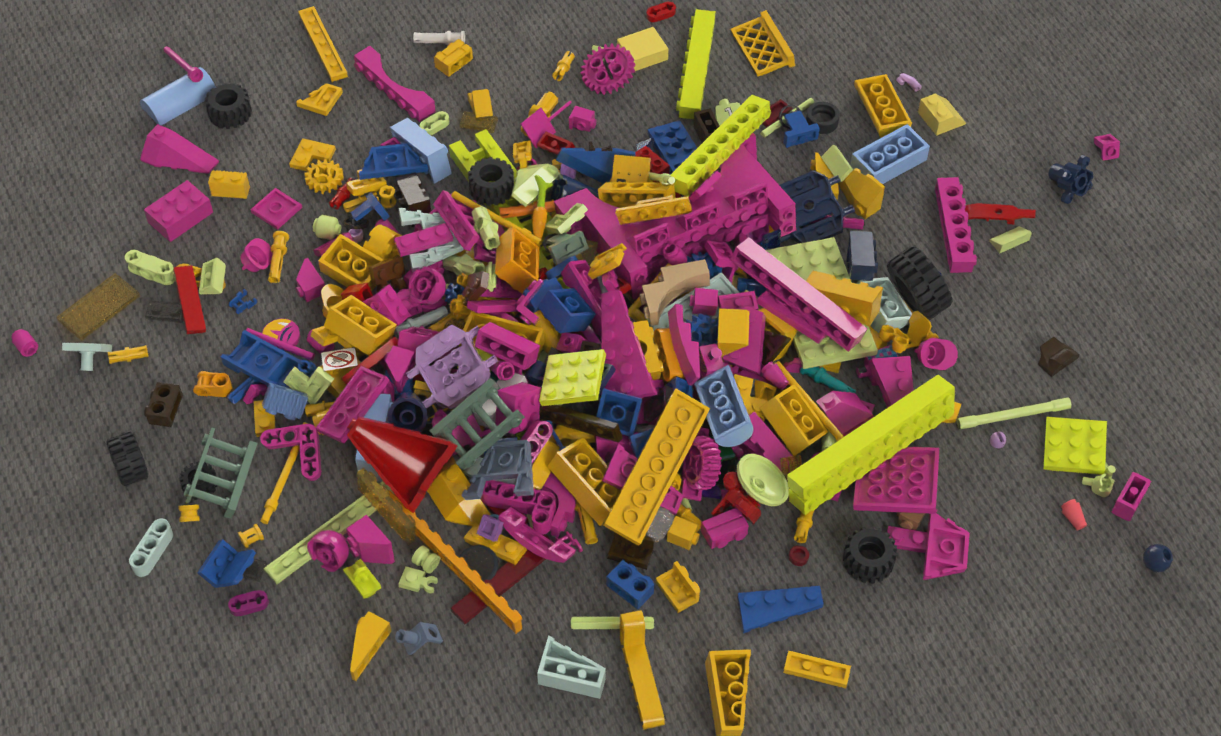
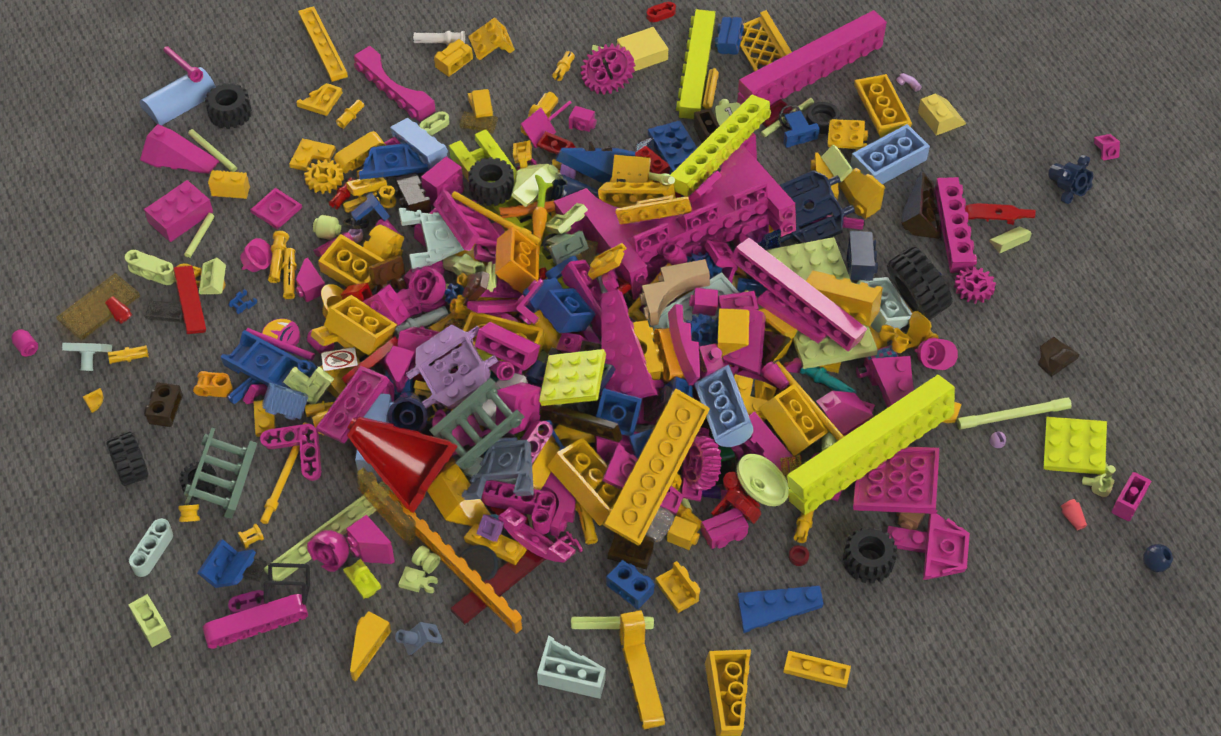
(94, 399): none -> yellow tile
(118, 310): none -> red cone
(149, 620): none -> yellowish green brick
(200, 233): none -> yellowish green bar
(212, 150): none -> yellowish green bar
(254, 620): none -> dark pink beam
(268, 584): none -> black piece
(289, 257): none -> yellow pin
(349, 114): none -> yellow axle
(357, 152): none -> yellow beam
(423, 239): dark pink plate -> none
(443, 176): none -> dark pink brick
(486, 228): yellowish green piece -> none
(489, 38): none -> yellow bracket
(710, 88): none -> yellow axle
(730, 35): none -> blue brick
(814, 60): none -> dark pink piece
(847, 134): none -> yellow bracket
(920, 210): none -> dark brown wedge
(974, 285): none -> dark pink gear

